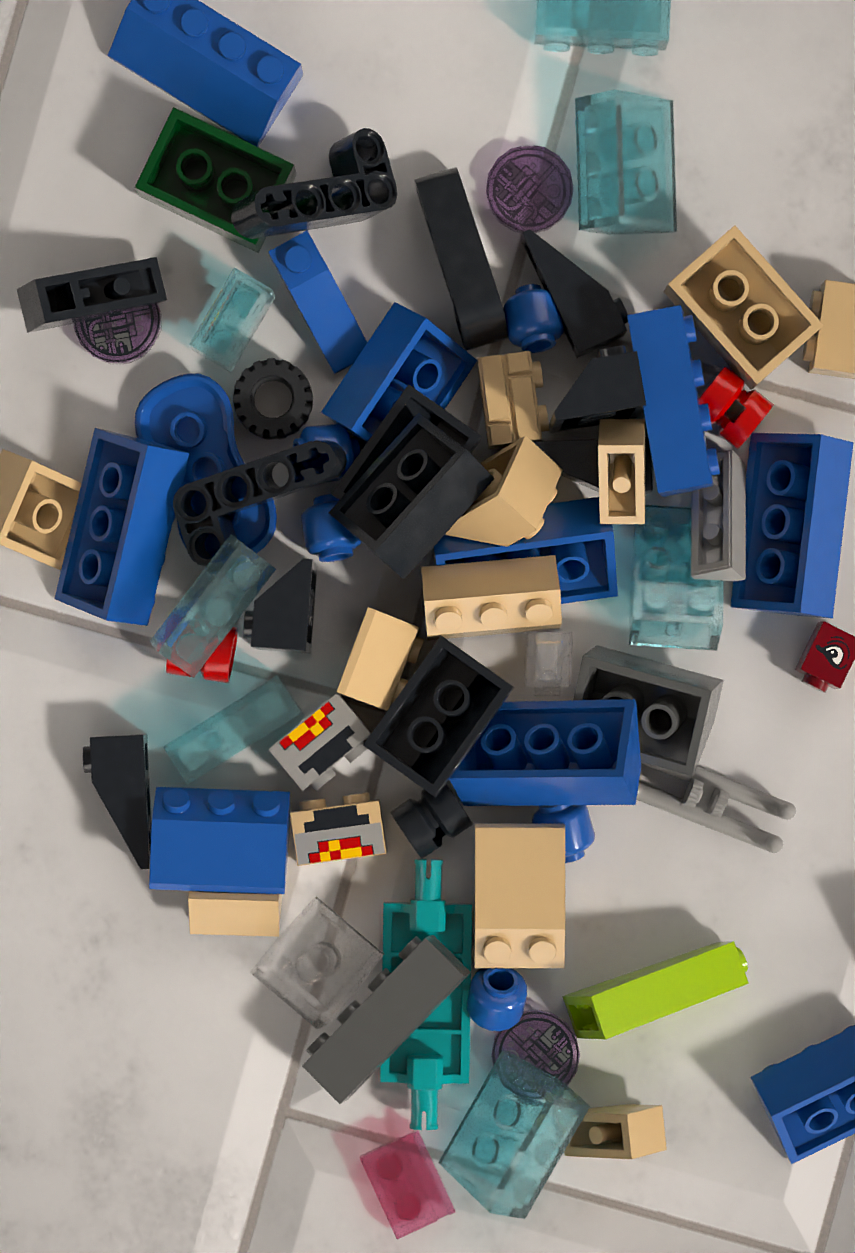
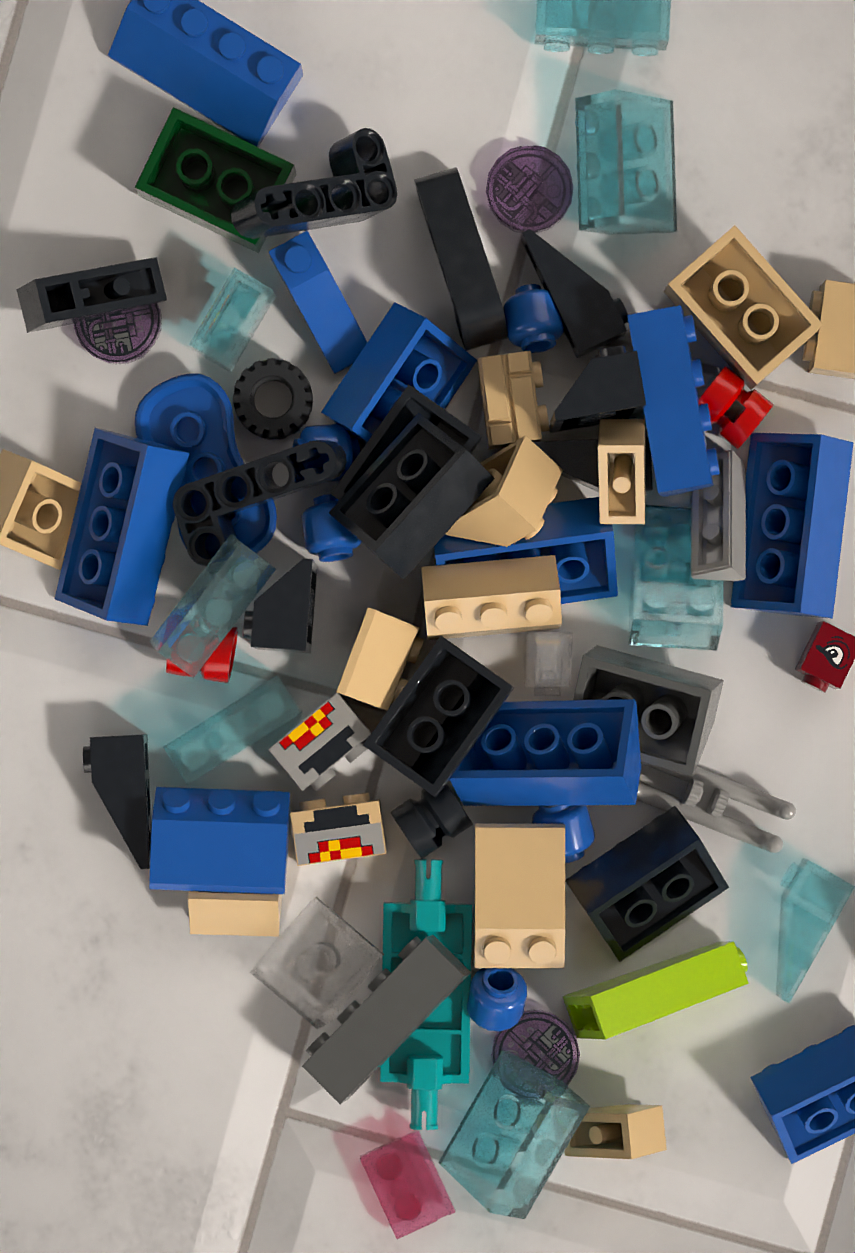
(647, 883): none -> black slope
(807, 914): none -> clear light blue slope

